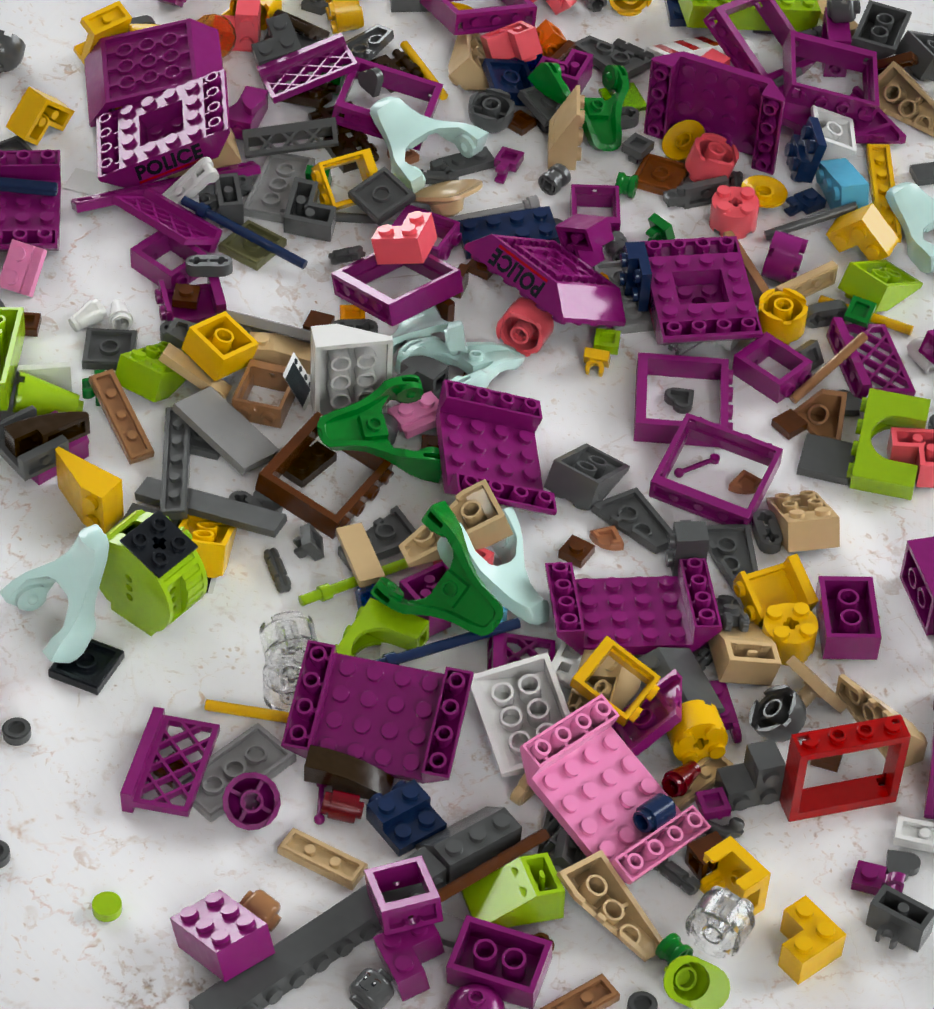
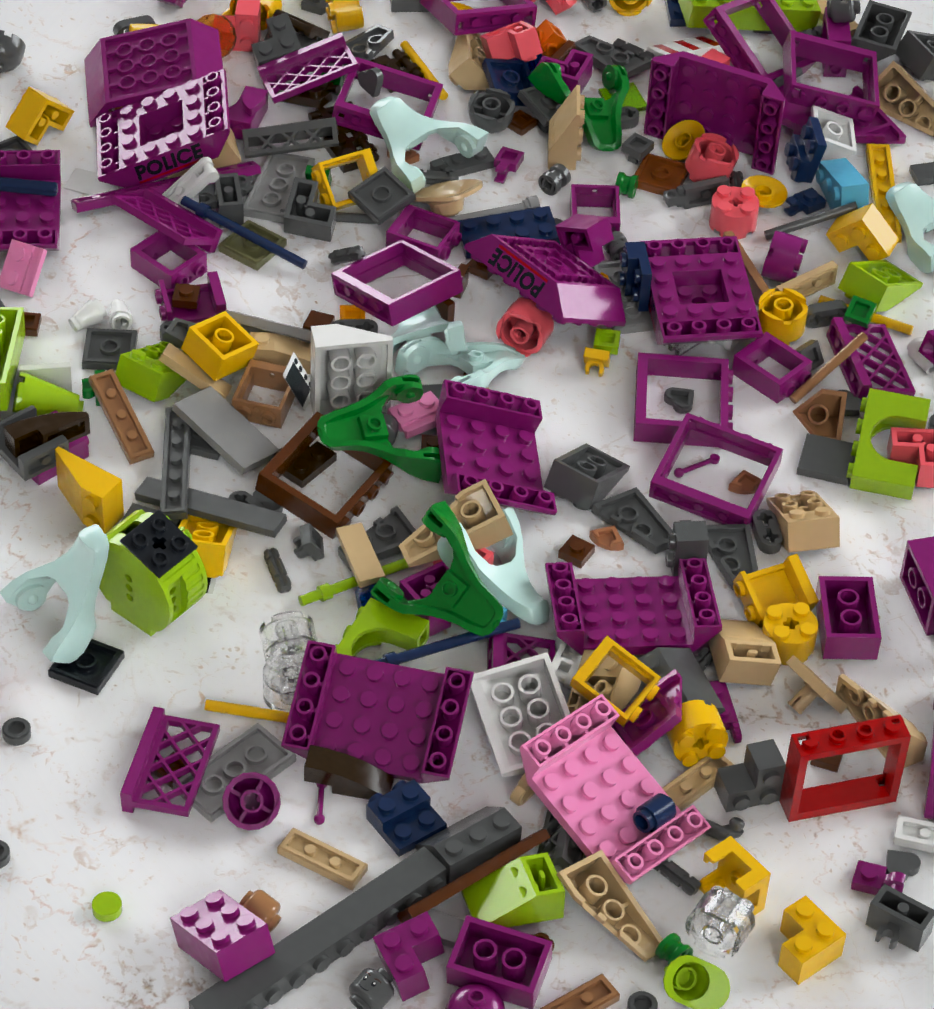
(102, 23): yellow panel -> none
(209, 265): dark grey beam -> none
(342, 806): dark red brick -> none
(394, 915): magenta window -> none
(407, 242): coral brick -> none
(428, 369): dark grey brick -> none
(659, 229): green tile -> none
(678, 780): dark red cone -> none
(695, 854): reddish brown brick -> none
(713, 803): magenta tile -> none
(732, 613): dark grey hinge -> none
(778, 714): dark grey cylinder -> none
(789, 424): reddish brown tile -> none
(905, 60): reddish brown tile -> none

